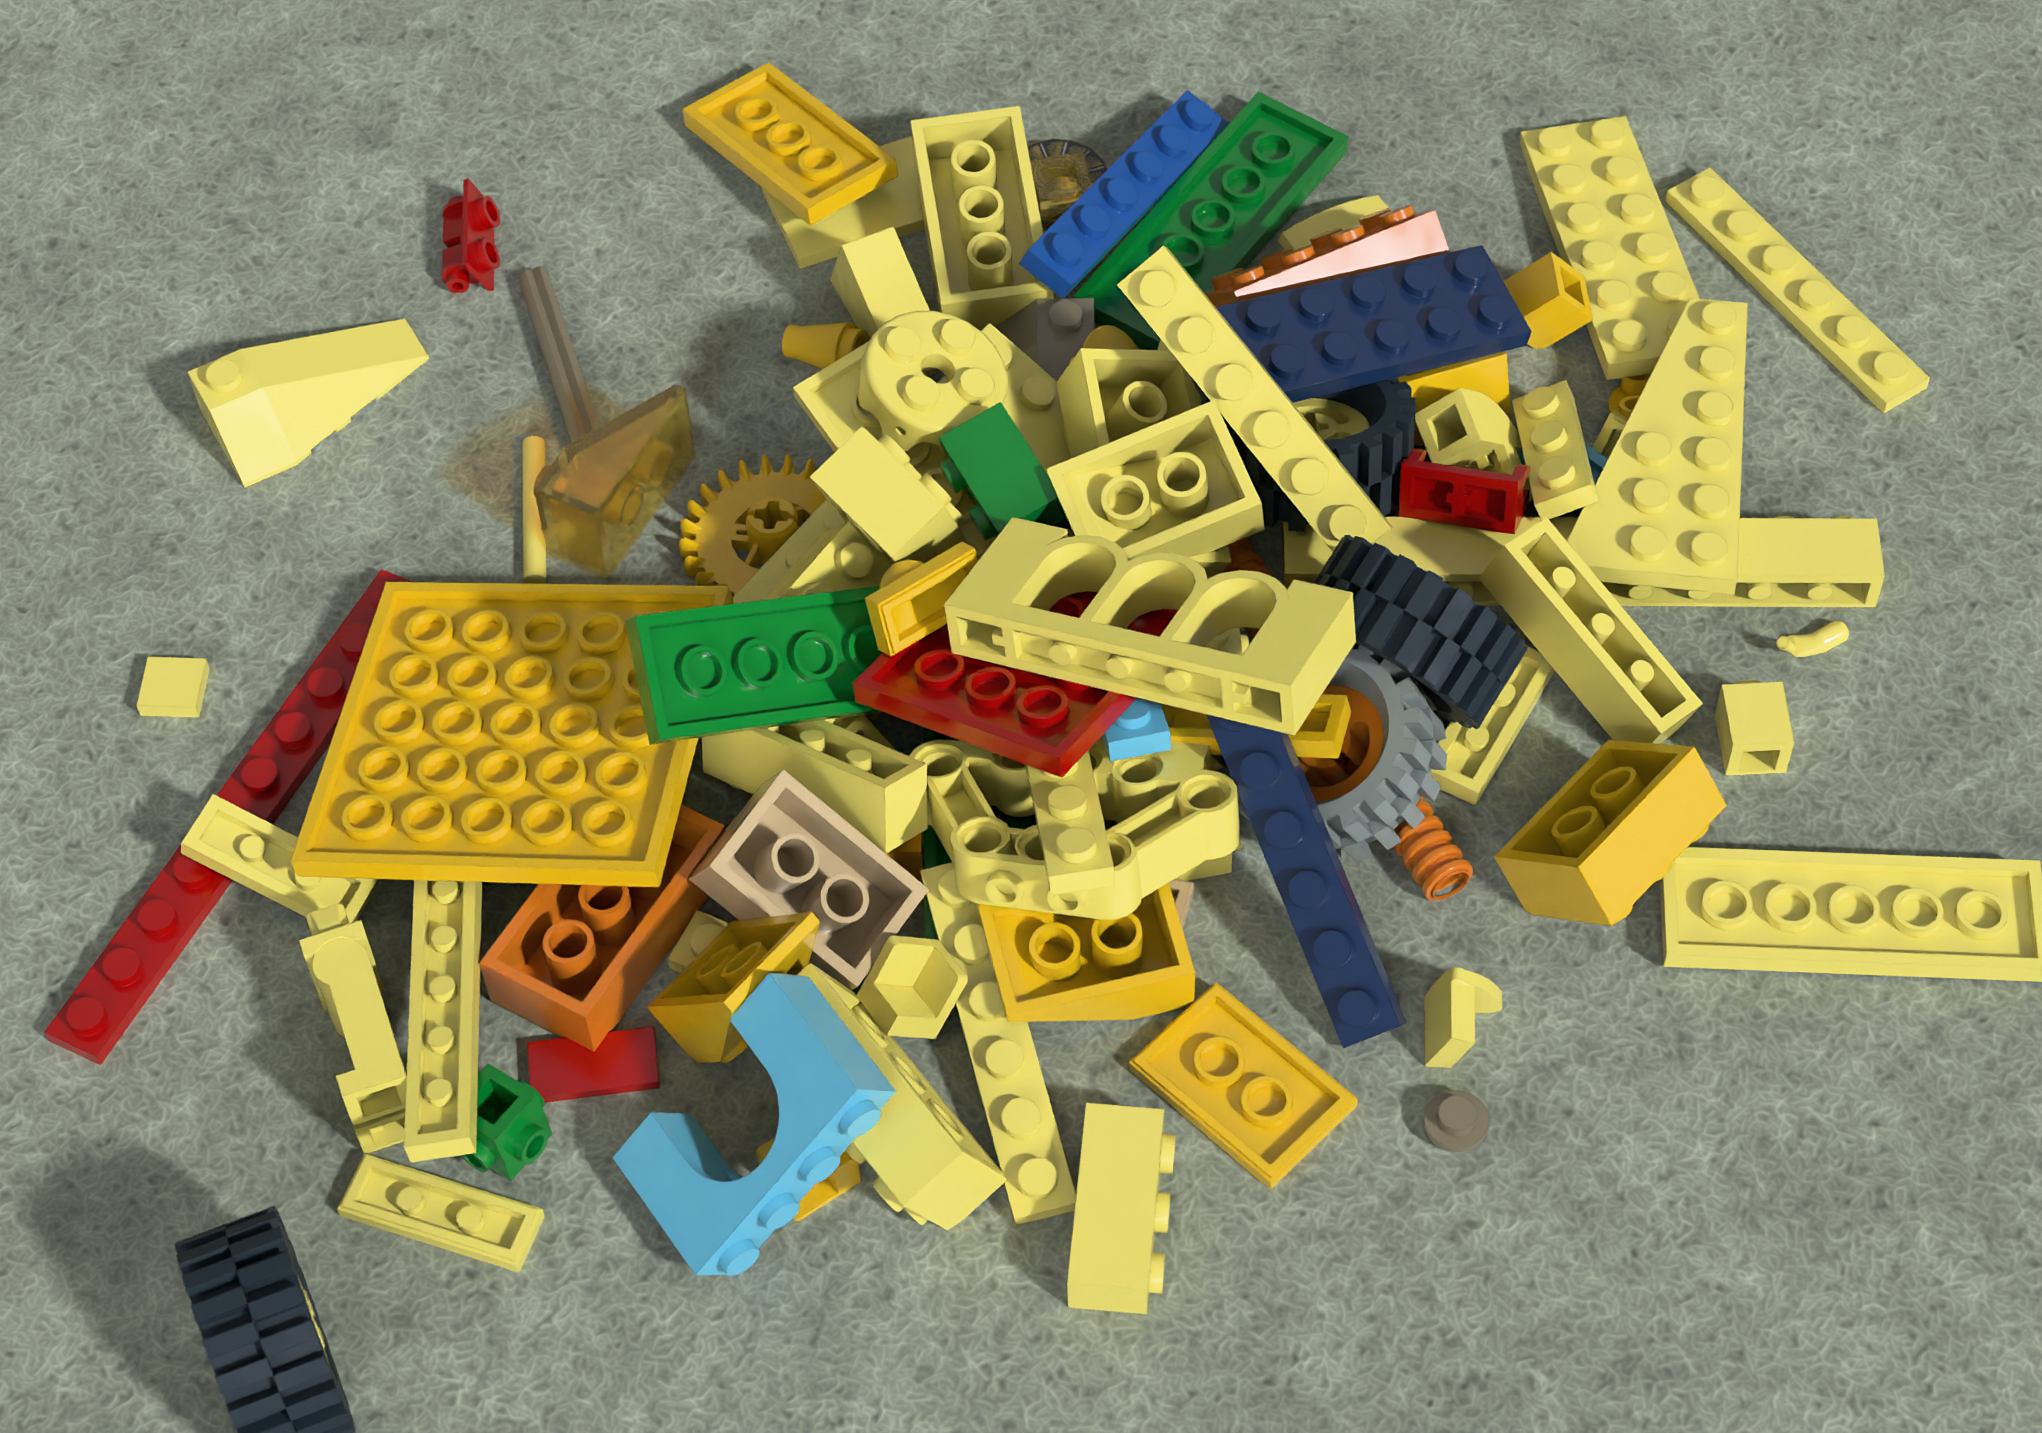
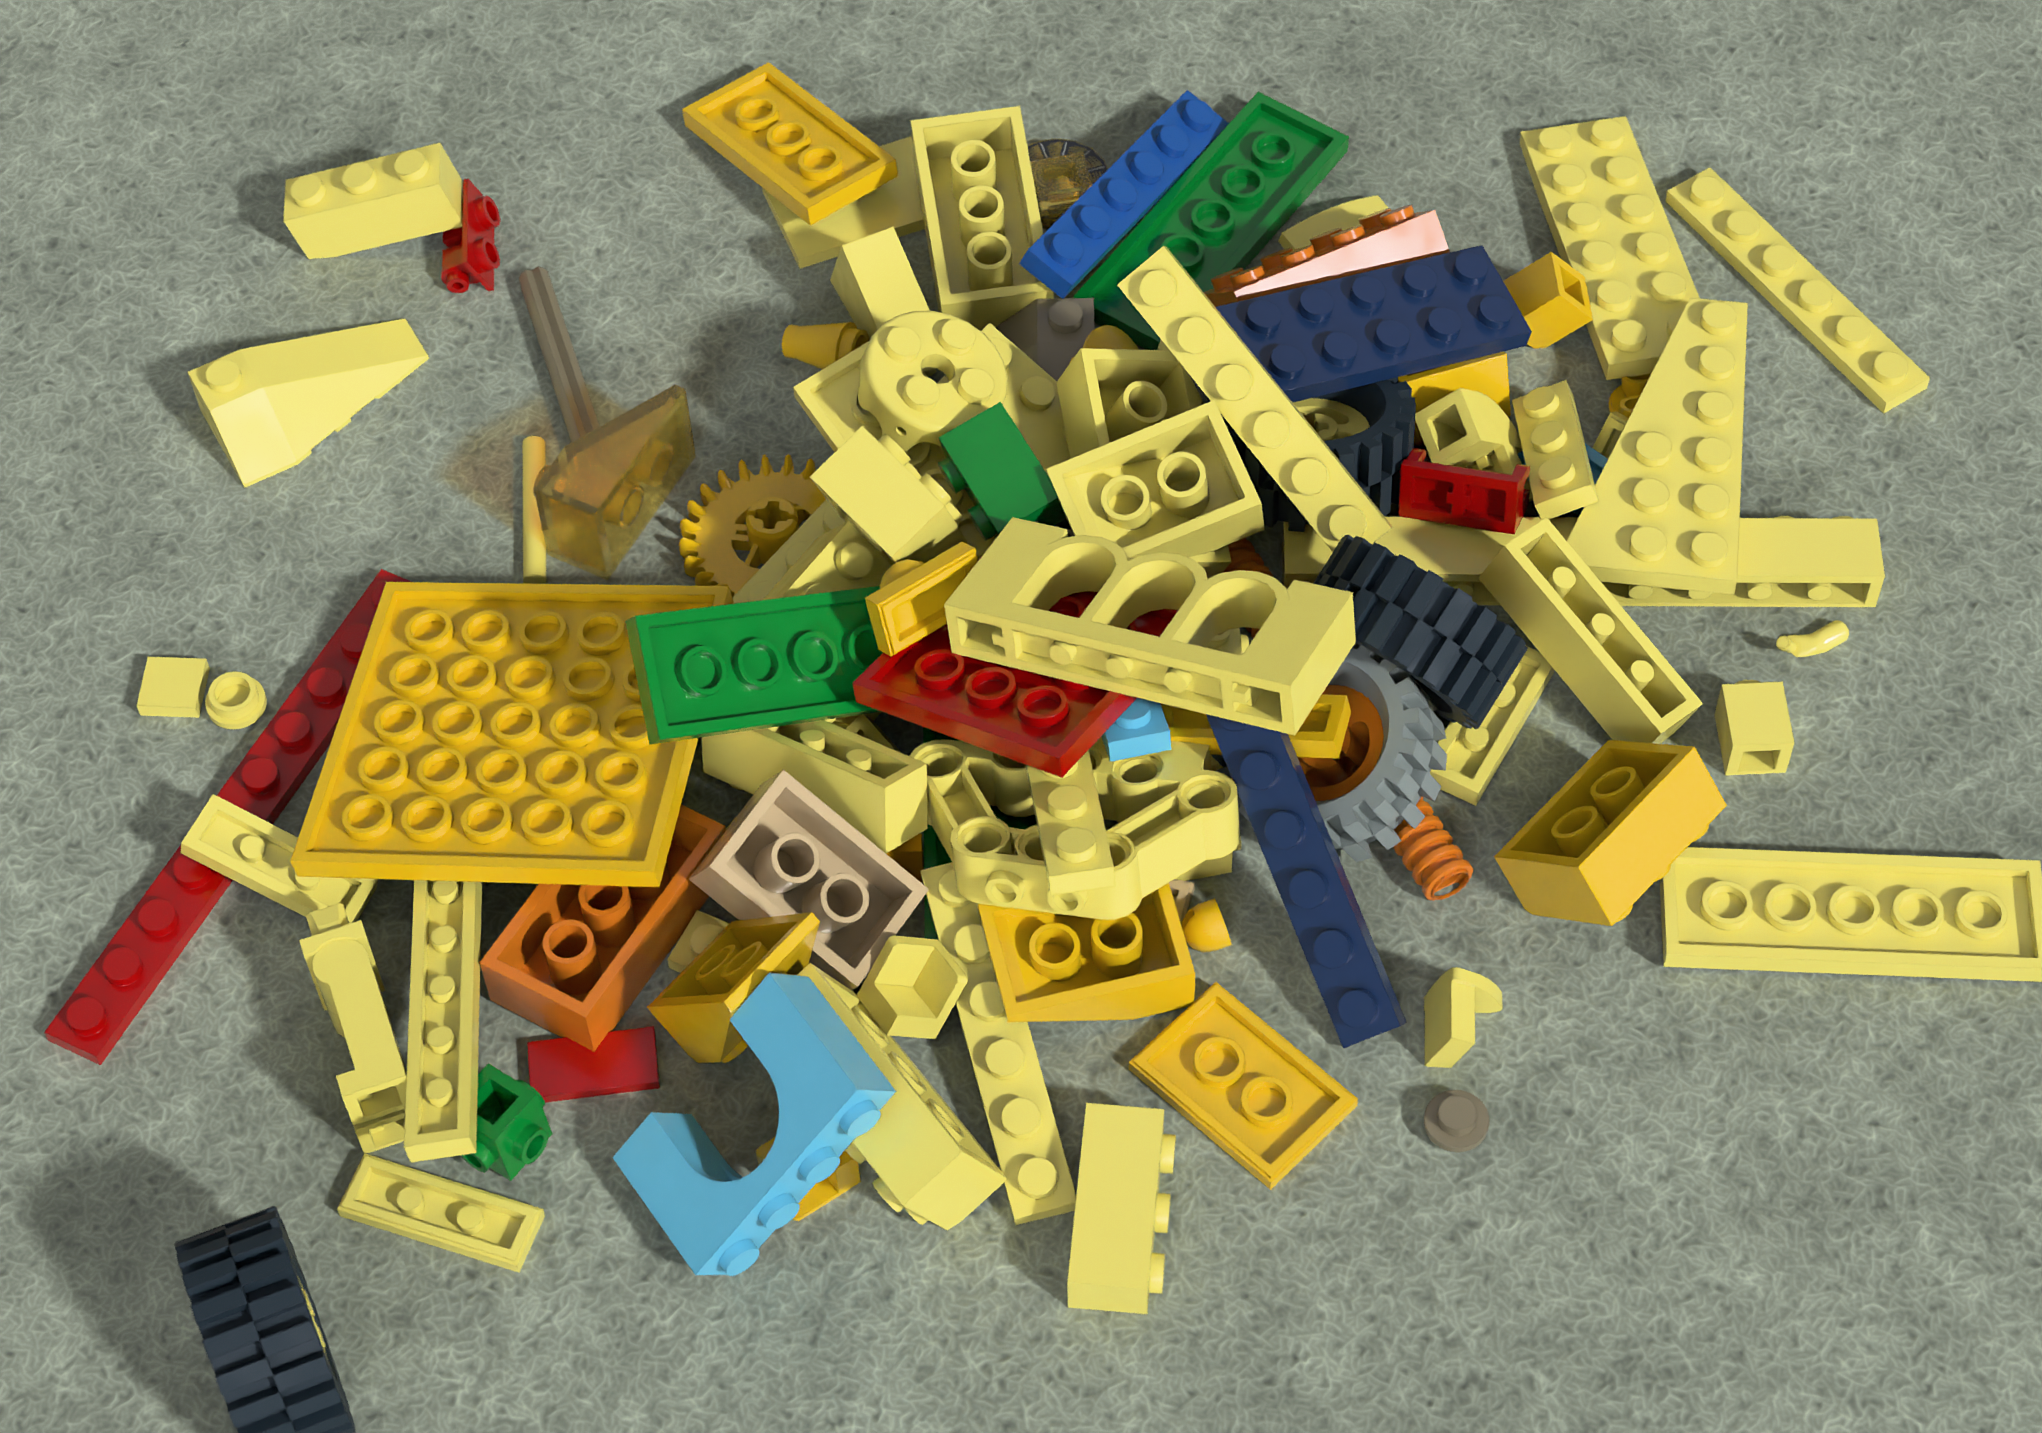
(235, 700): none -> light yellow plate
(374, 202): none -> light yellow brick
(1205, 927): none -> yellow hinge

